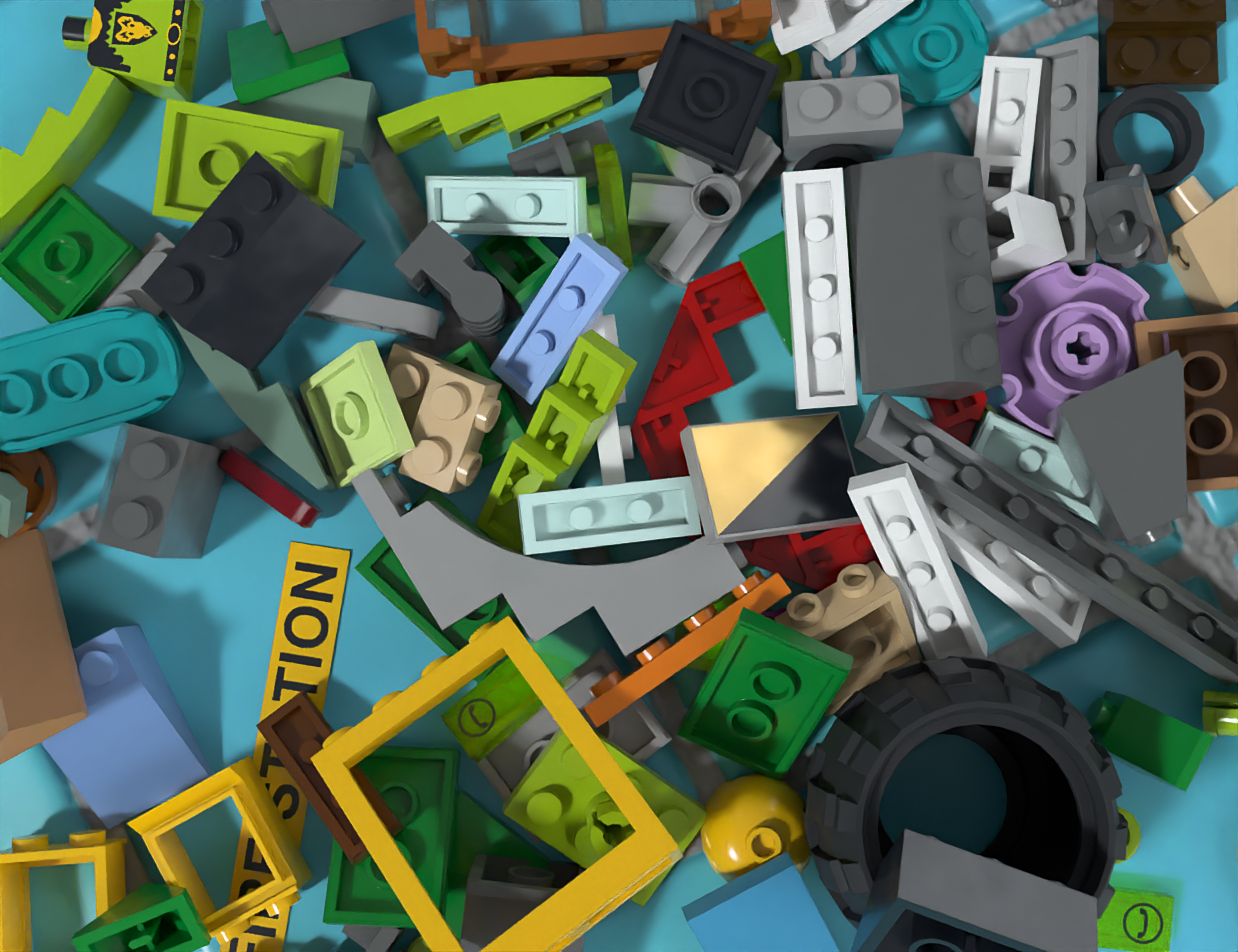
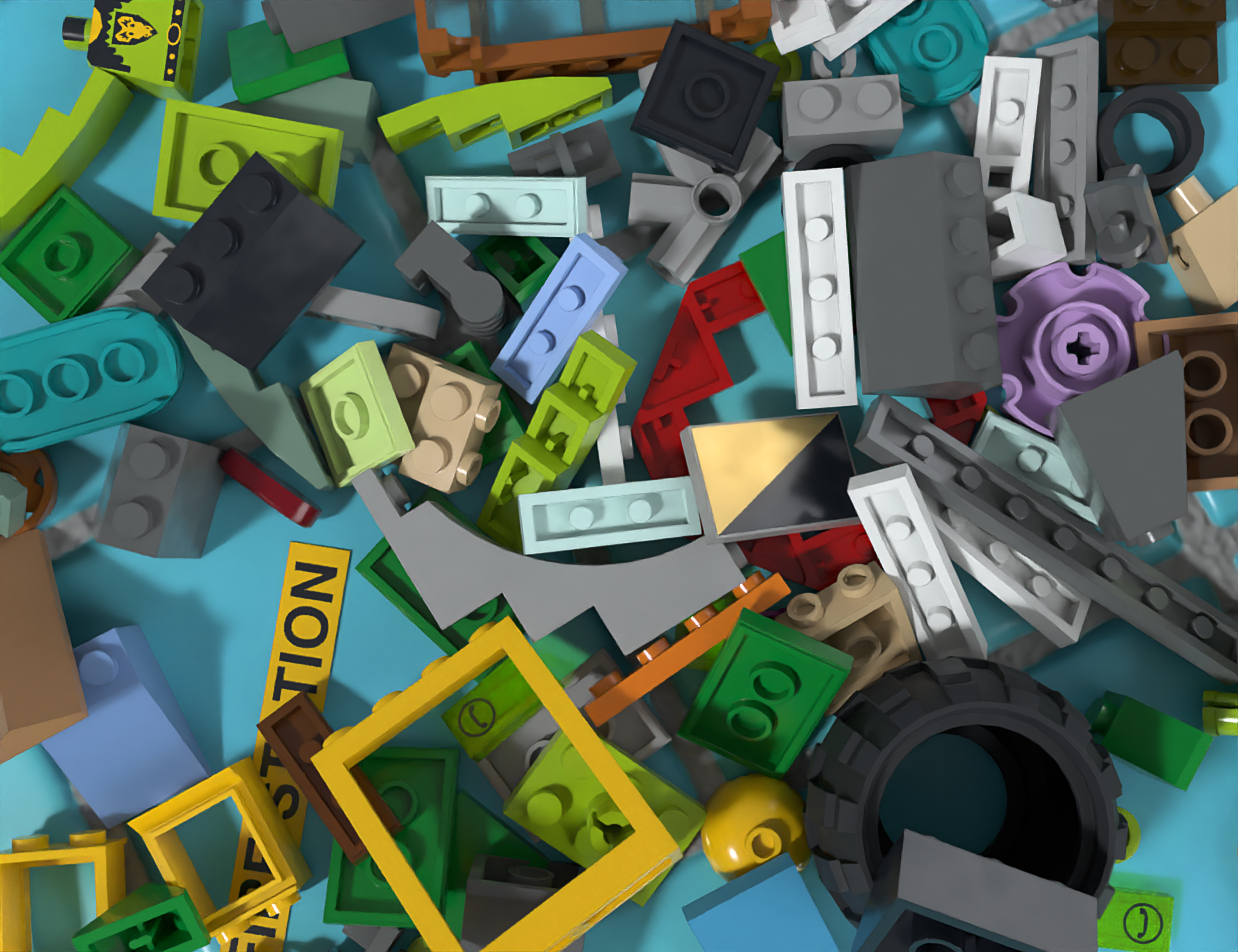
(612, 202): clear neon green tile -> none

